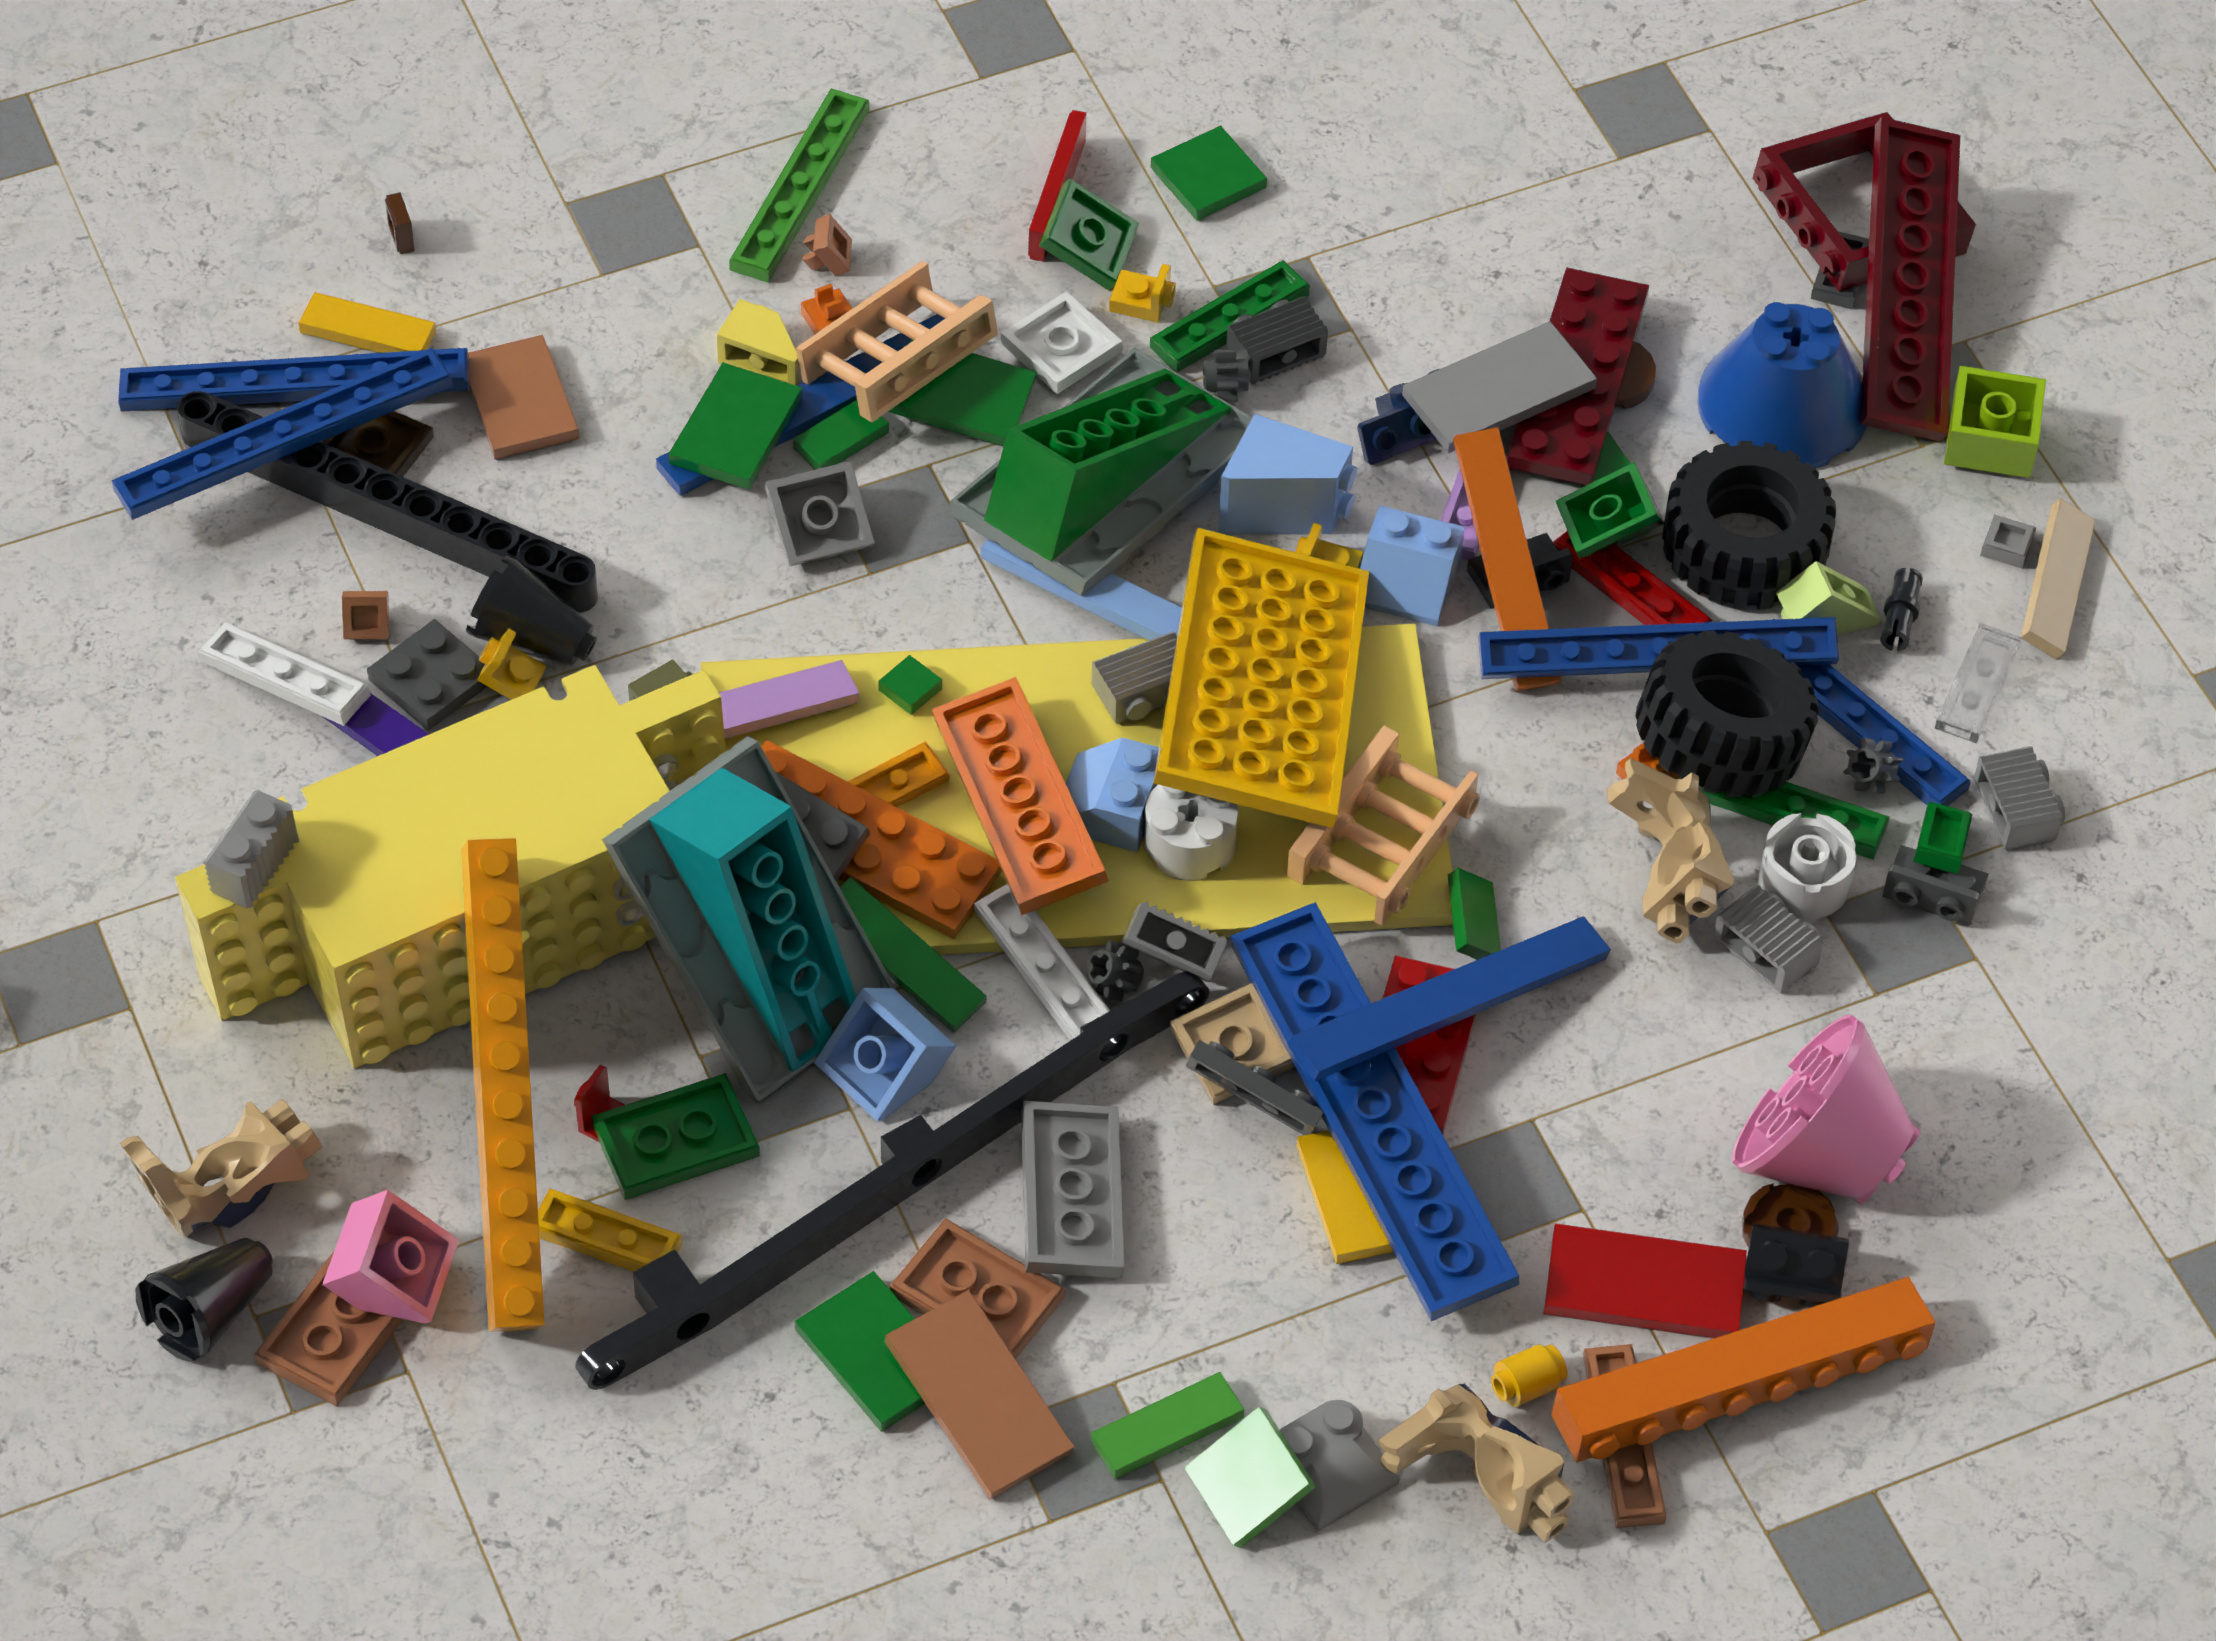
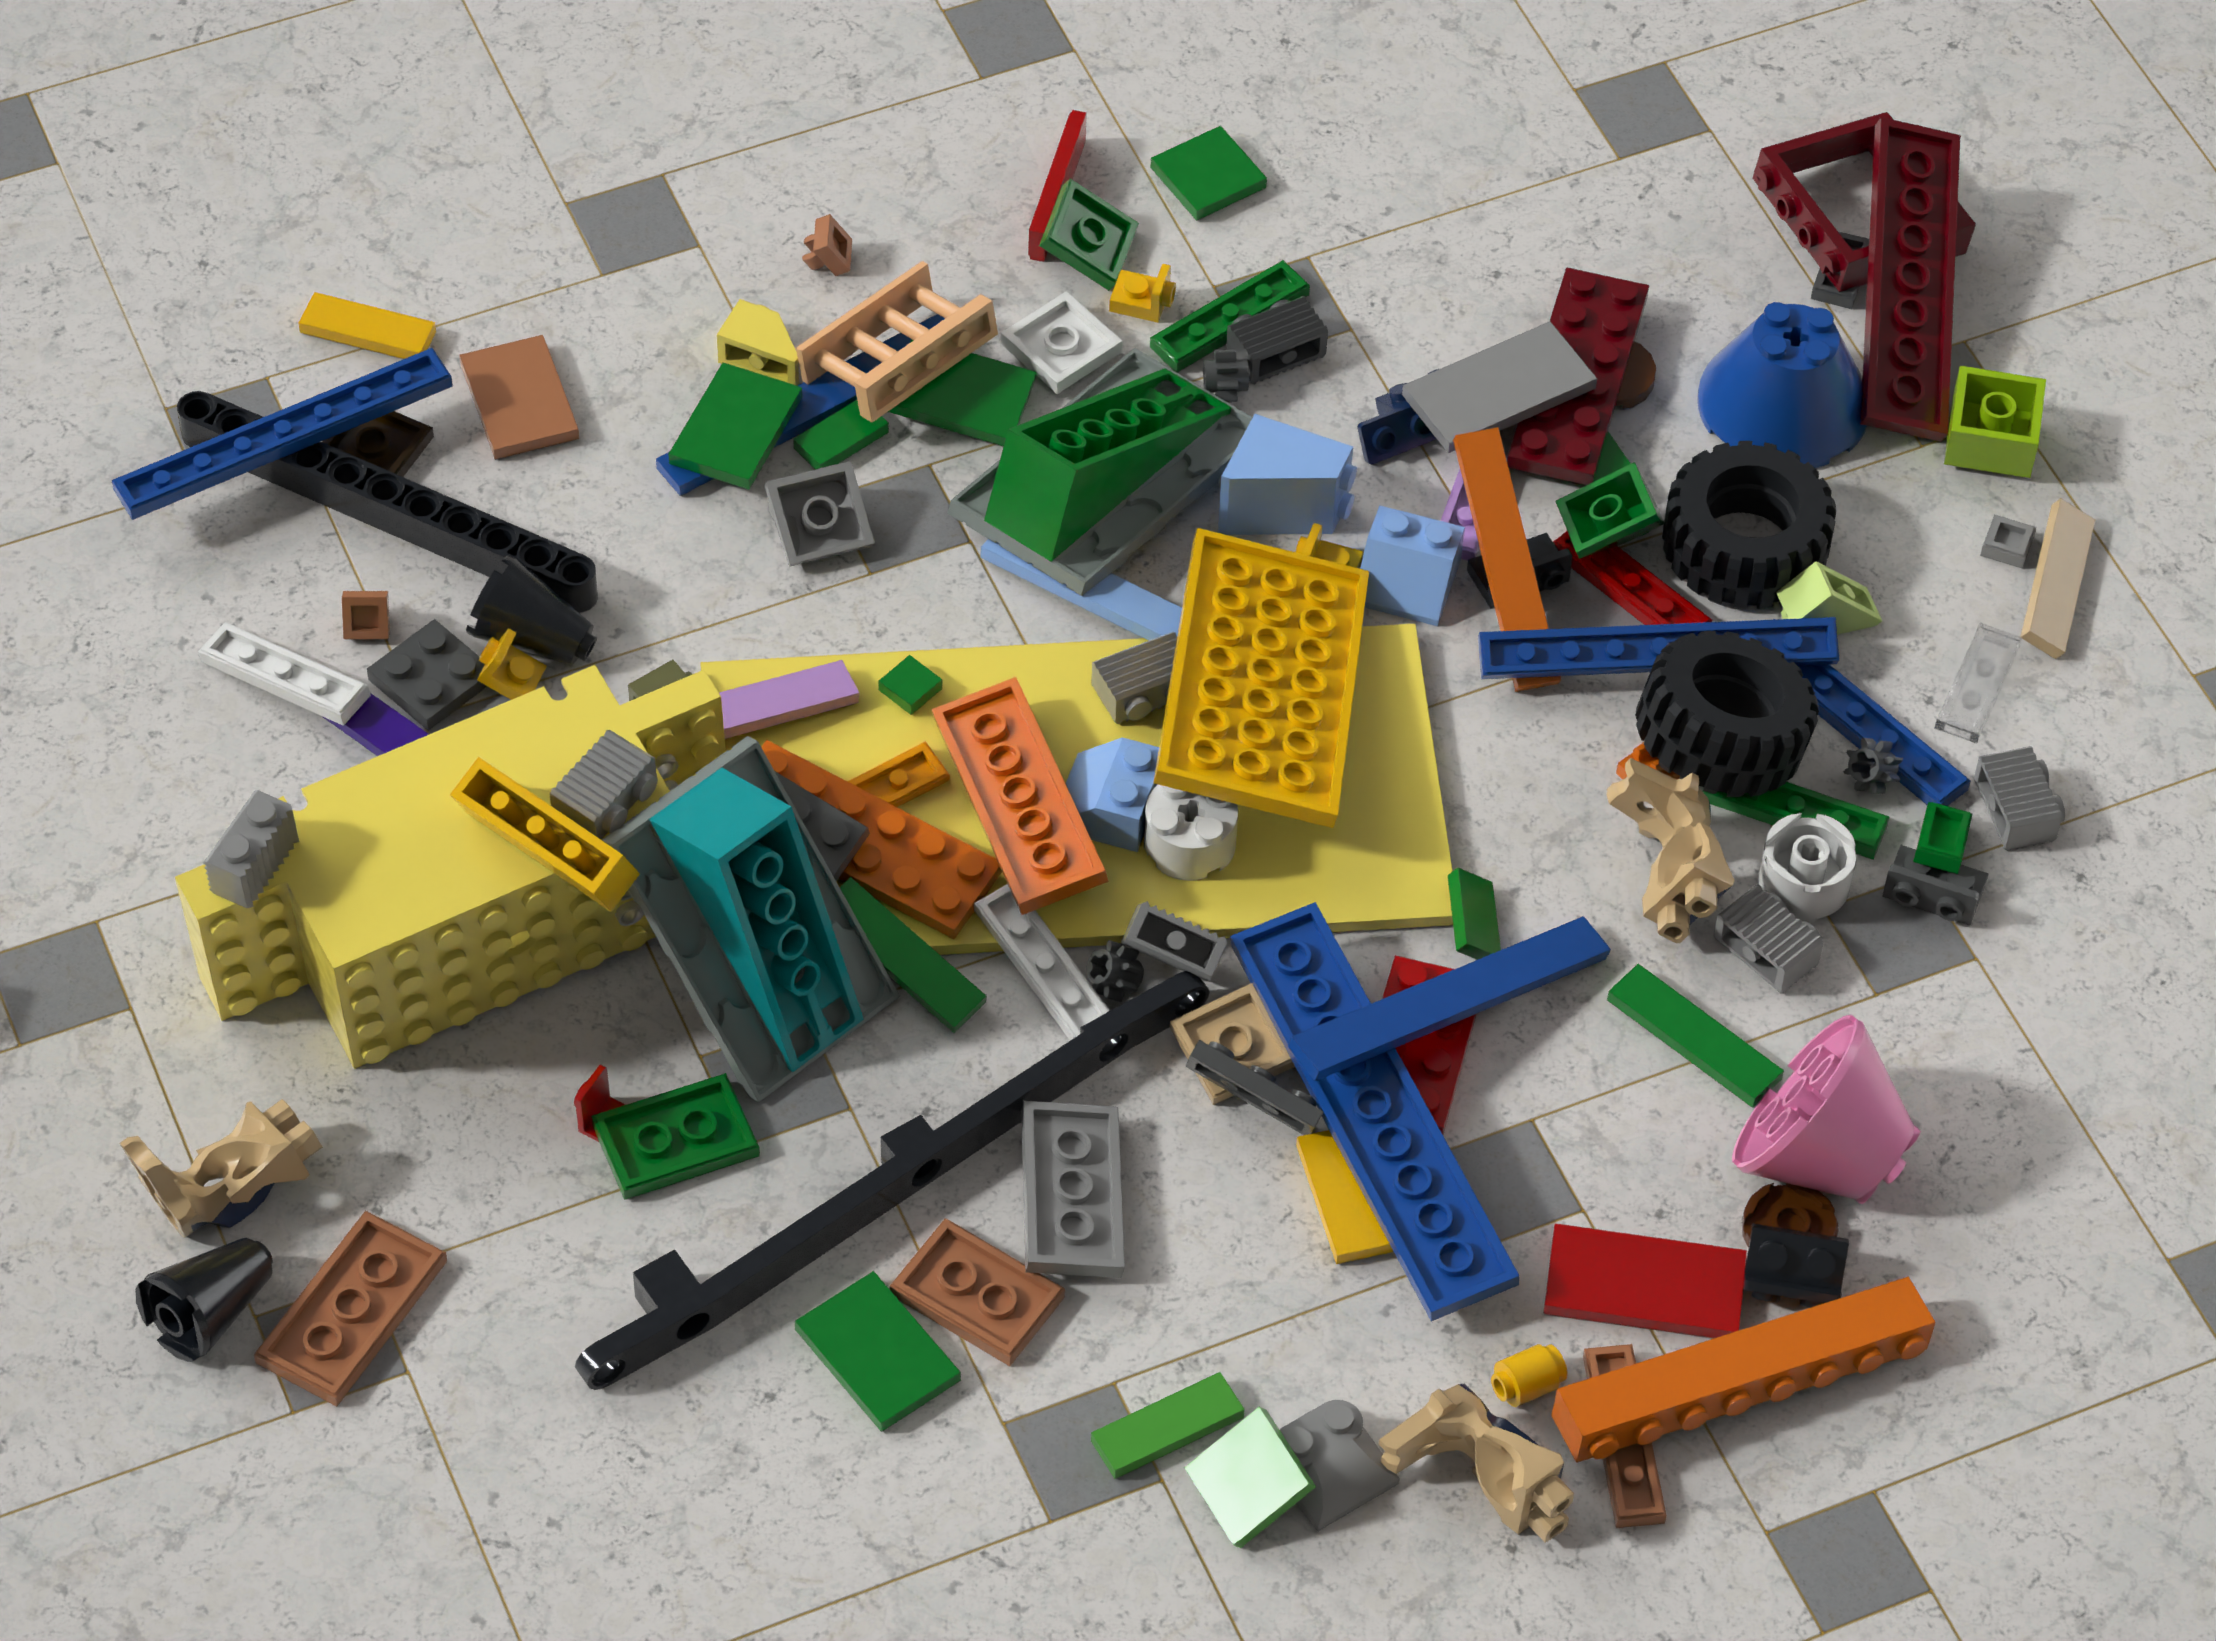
(266, 379): blue tile -> none
(391, 1259): bright pink slope -> none
(399, 223): reddish brown tile -> none
(502, 1085): light orange brick -> none
(545, 834): none -> yellow brick
(602, 1232): yellow tile -> none
(605, 785): none -> light grey brick
(799, 185): bright green tile -> none
(824, 307): orange tile -> none
(884, 1052): light blue slope -> none
(979, 1394): nougat tile -> none
(1359, 791): light nougat fence -> none
(1695, 1035): none -> green tile
(1901, 609): black pin -> none

